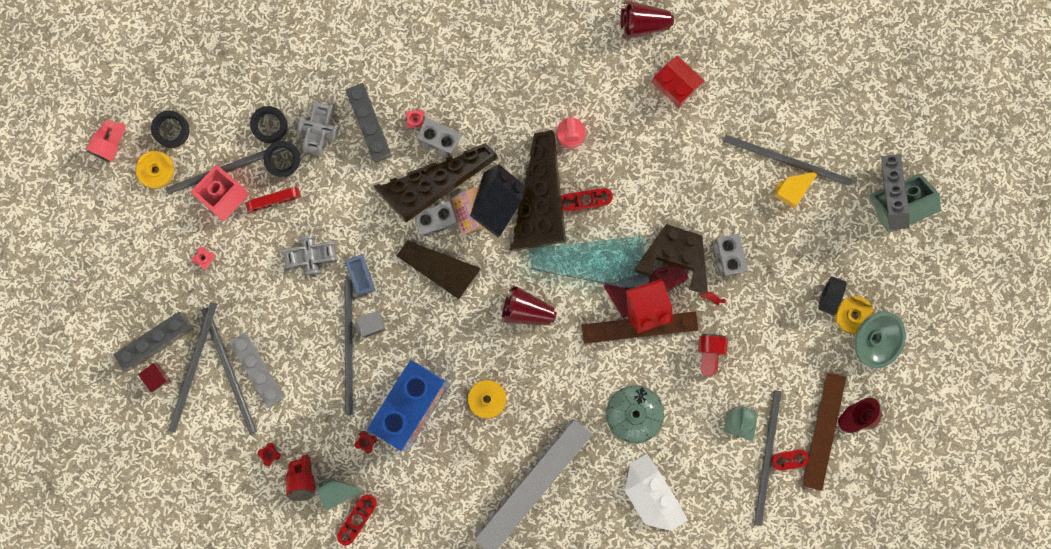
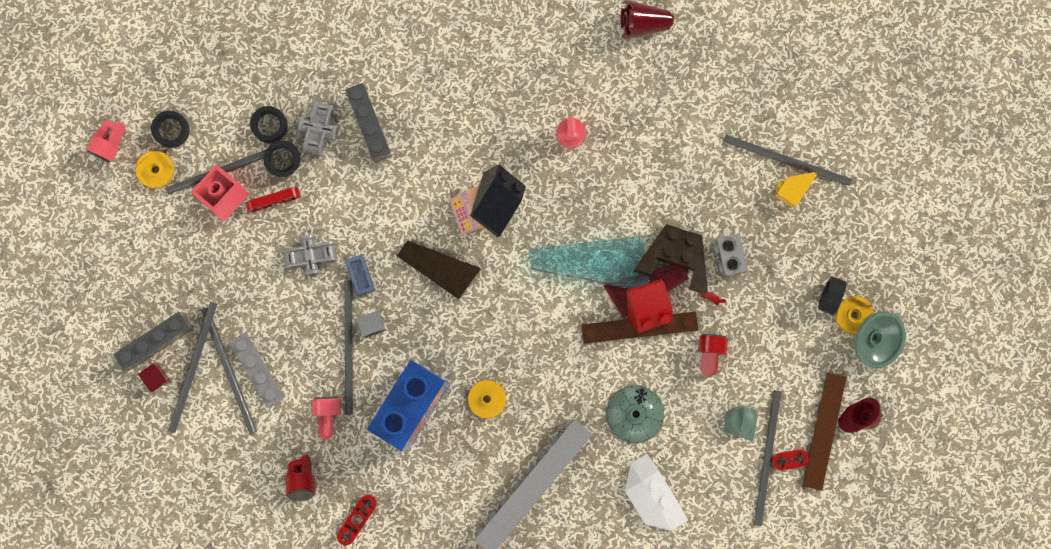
(197, 259): coral plate -> none
(269, 459): red plate -> none
(325, 409): none -> coral piece
(336, 492): sand green slope -> none
(361, 445): red plate -> none
(414, 114): coral plate -> none
(430, 183): dark brown wing -> none
(437, 224): light grey brick -> none
(441, 133): light grey brick -> none
(526, 309): dark red cone -> none
(541, 208): dark brown wing -> none
(598, 193): red beam -> none
(677, 81): red slope -> none
(895, 192): dark grey brick -> none
(921, 198): sand green slope -> none

